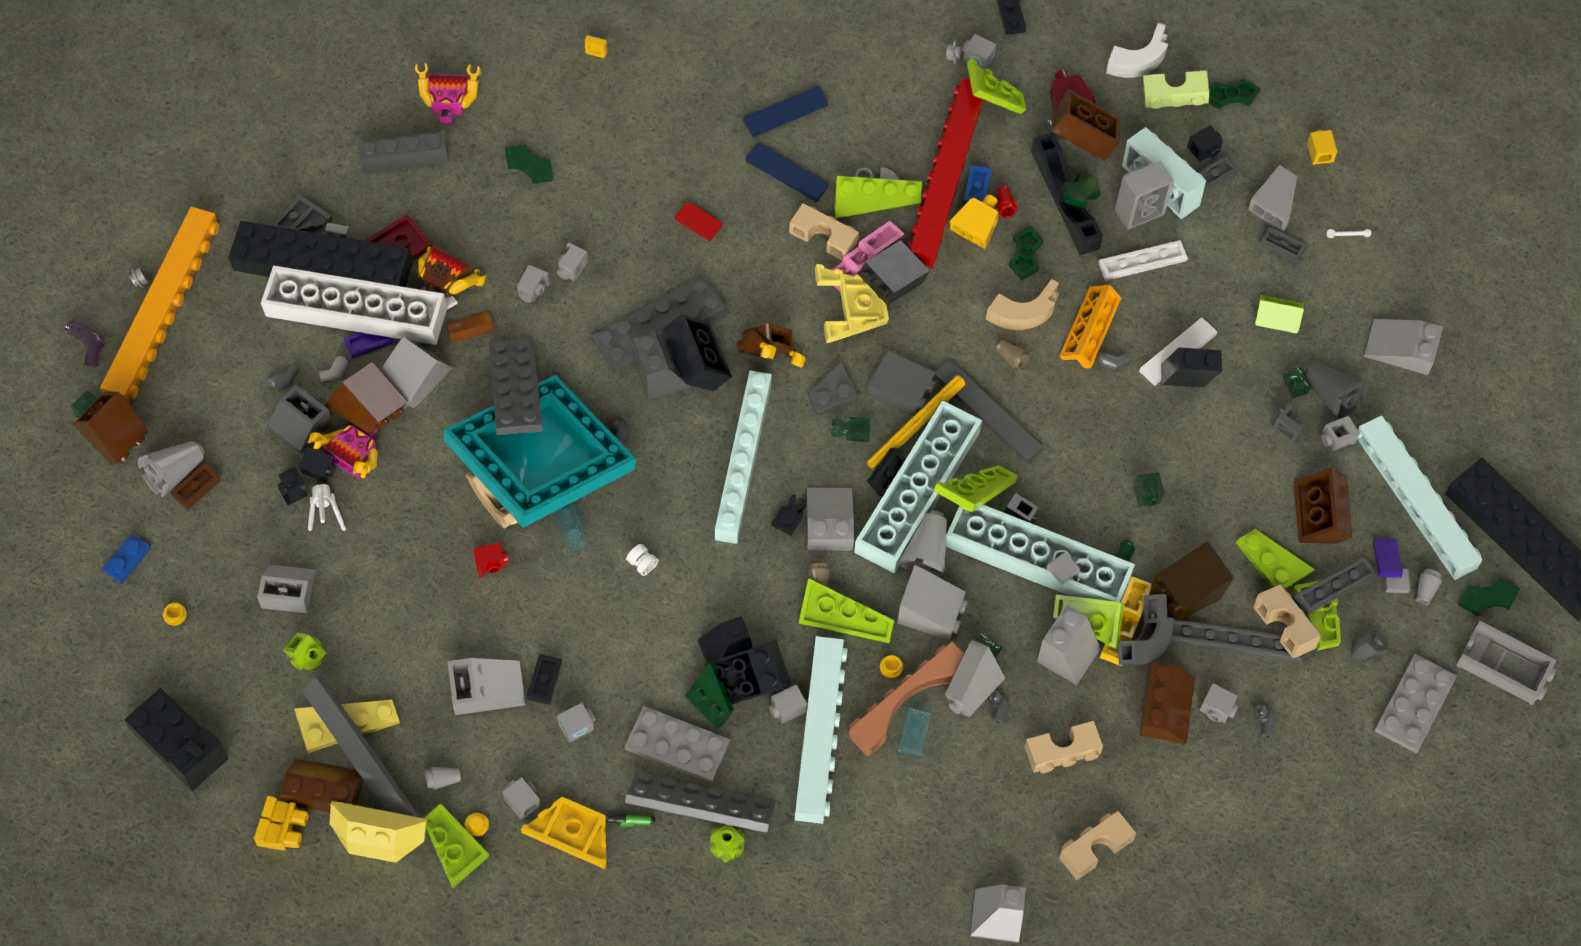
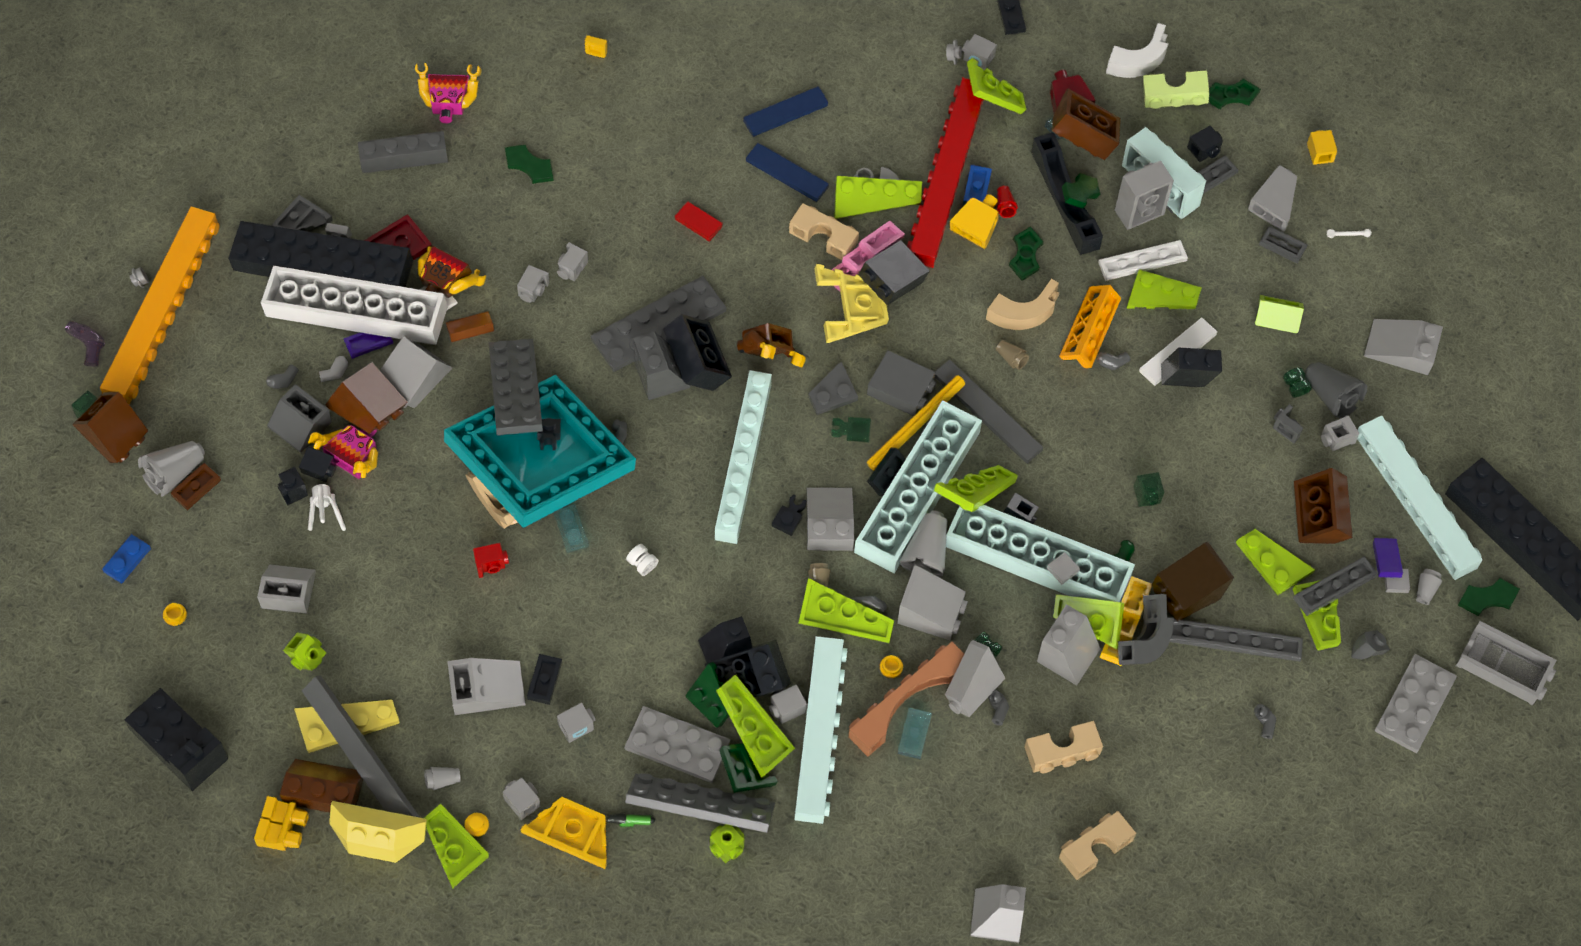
(550, 433): none -> black plate
(742, 771): none -> dark green wing
(757, 730): none -> lime wing
(872, 602): none -> dark grey arm
(1159, 291): none -> lime wing
(1167, 703): reddish brown slope -> none
(1219, 704): light grey brick -> none
(1278, 606): tan arch -> none

